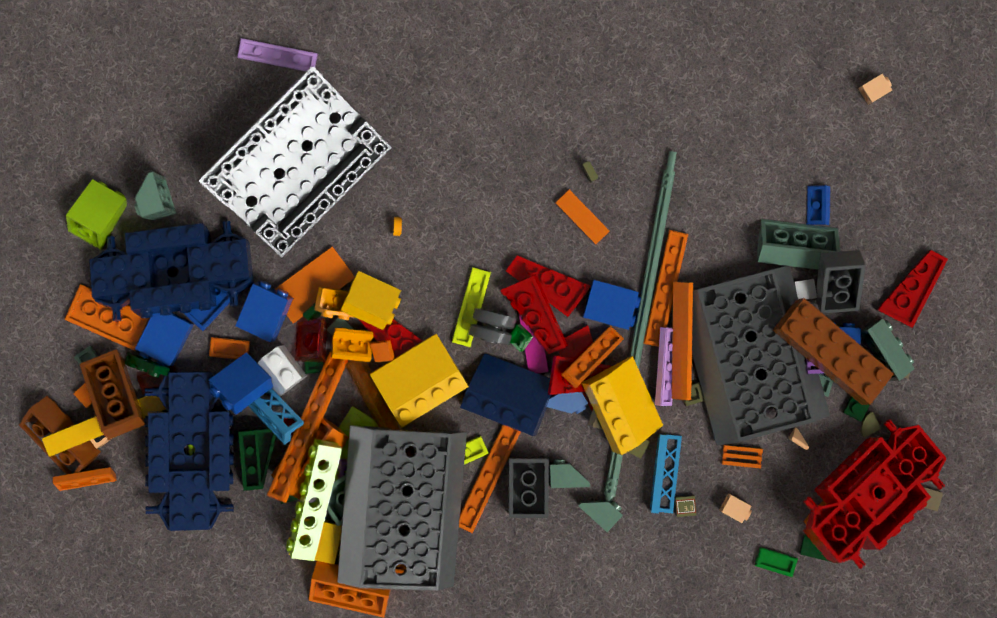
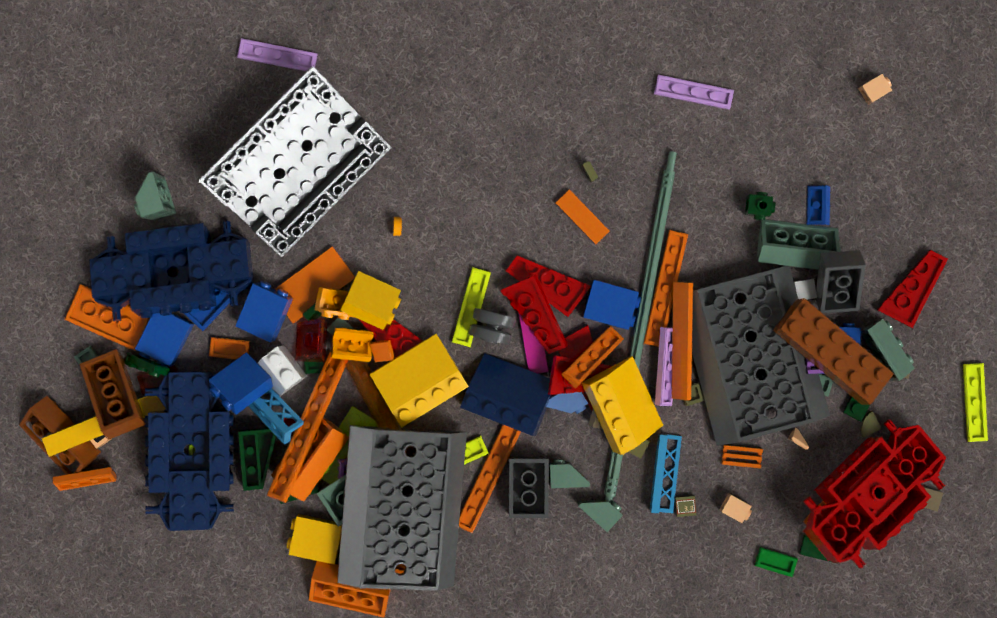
(83, 395): orange tile -> none
(96, 213): lime slope -> none
(307, 548): brick -> none
(520, 338): green tile -> none
(693, 92): none -> lavender tile
(752, 205): none -> dark green brick
(975, 402): none -> neon yellow tile

